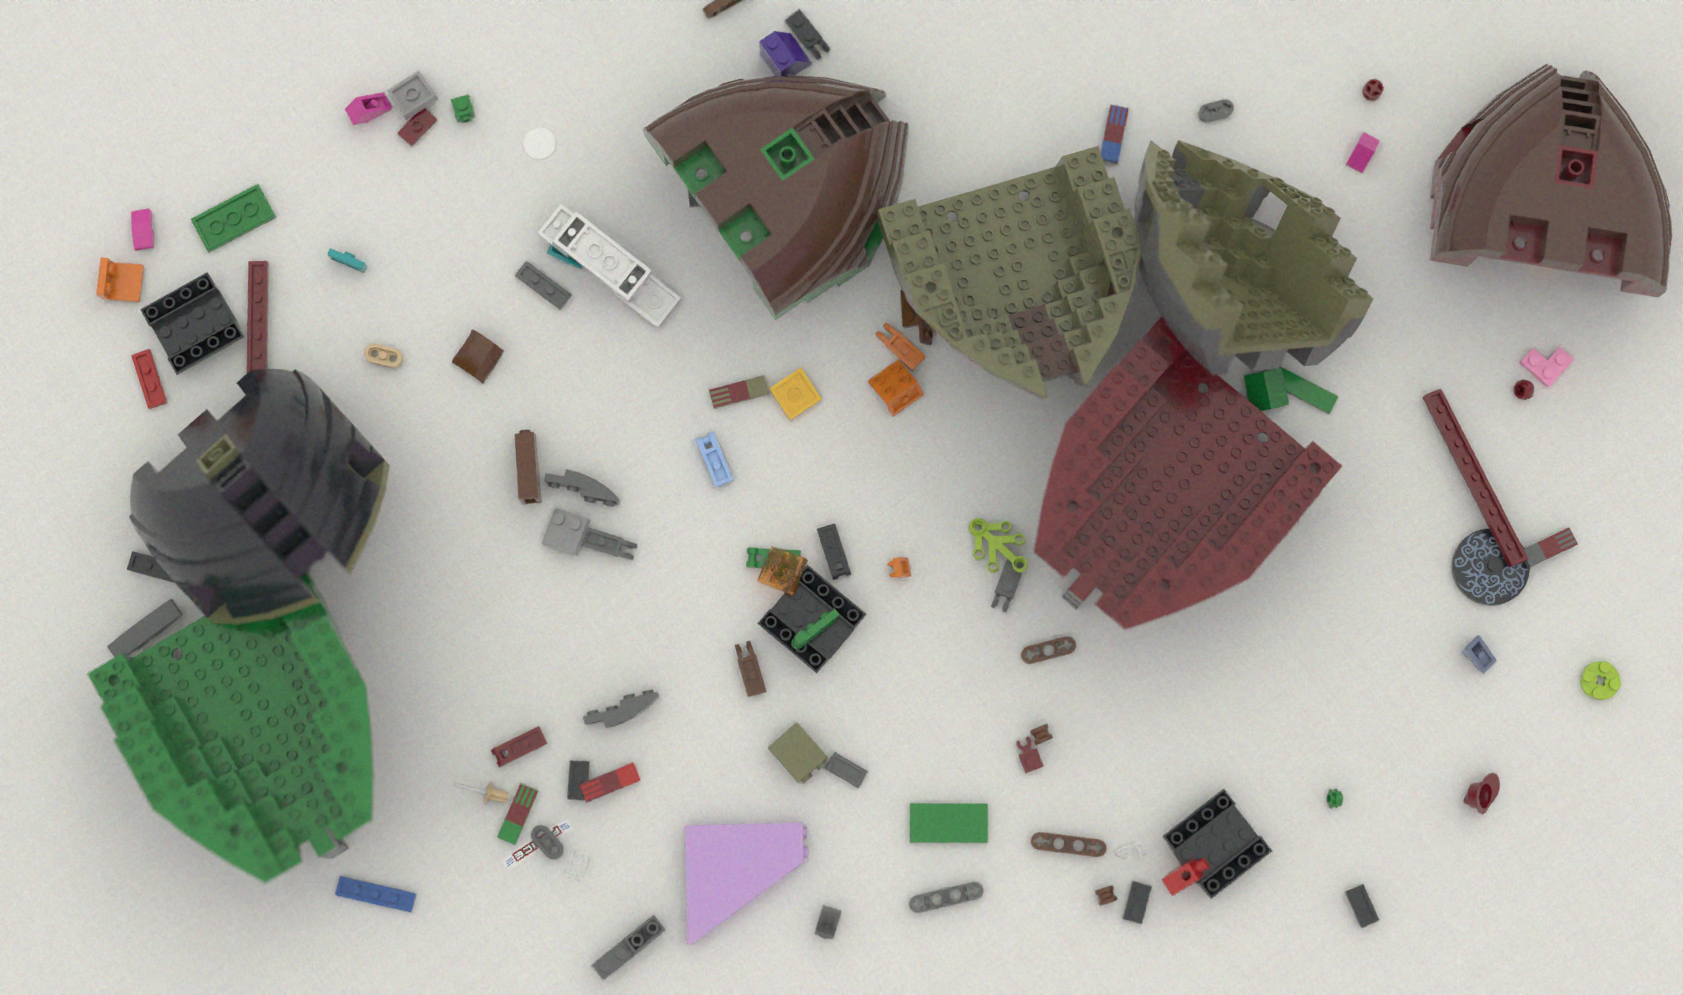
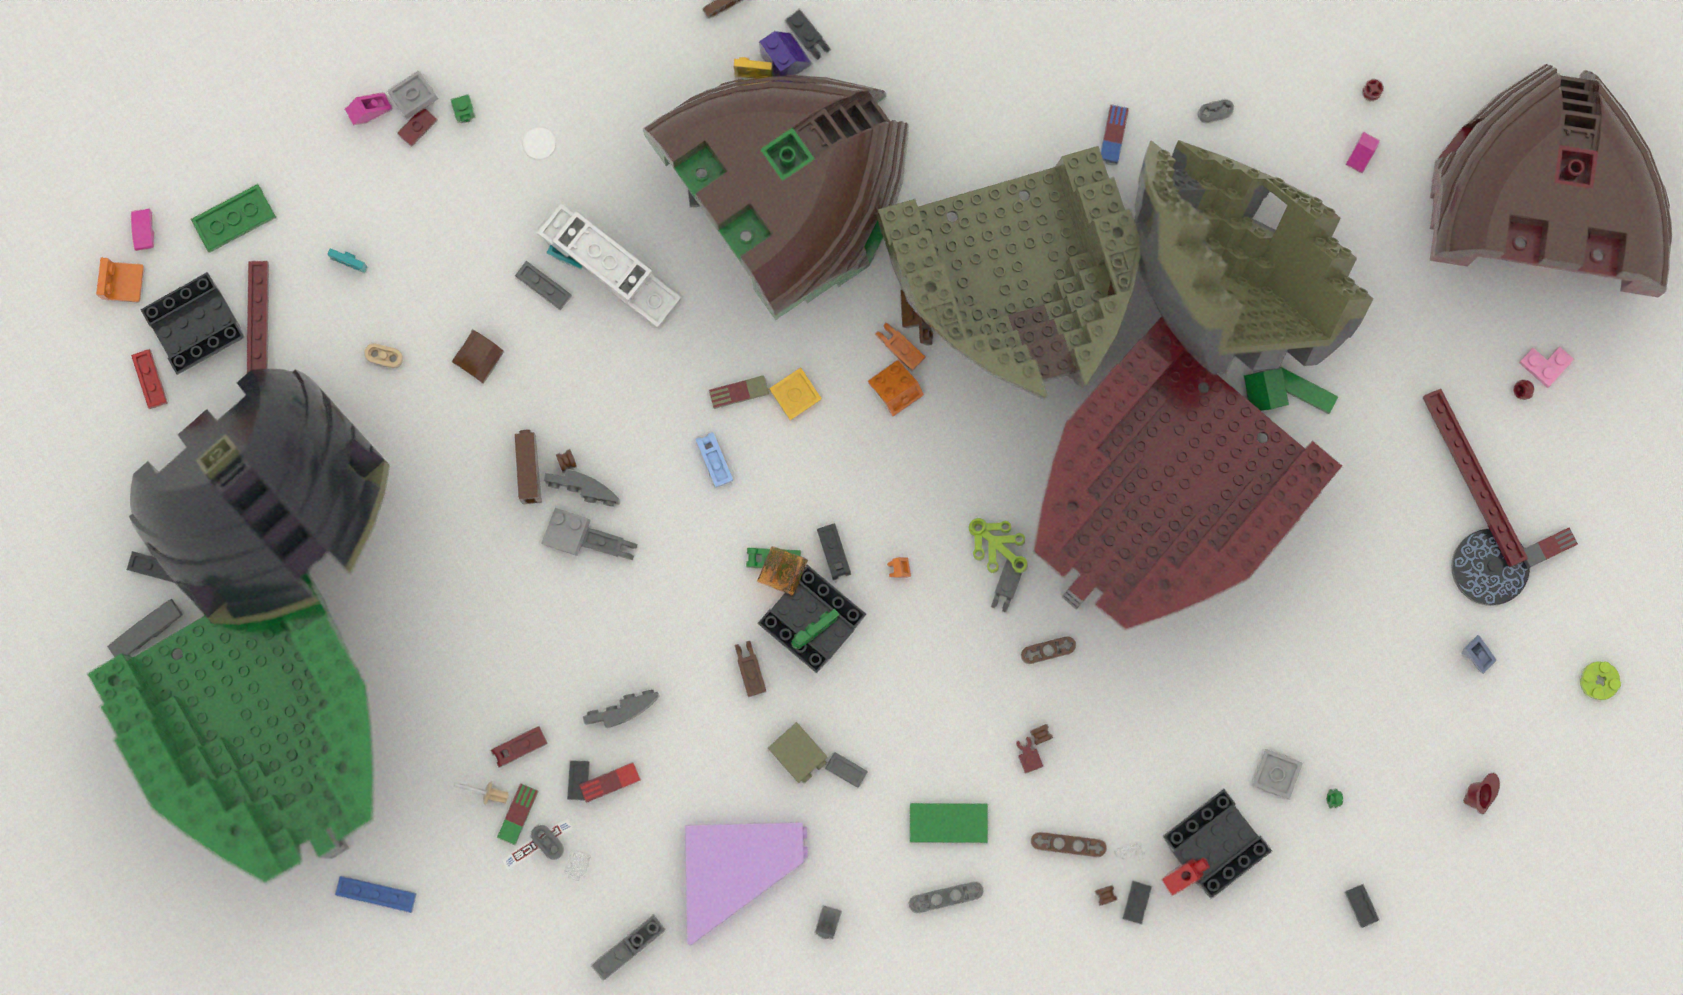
(566, 460): none -> reddish brown wheel
(752, 69): none -> yellow plate
(1277, 774): none -> light grey plate

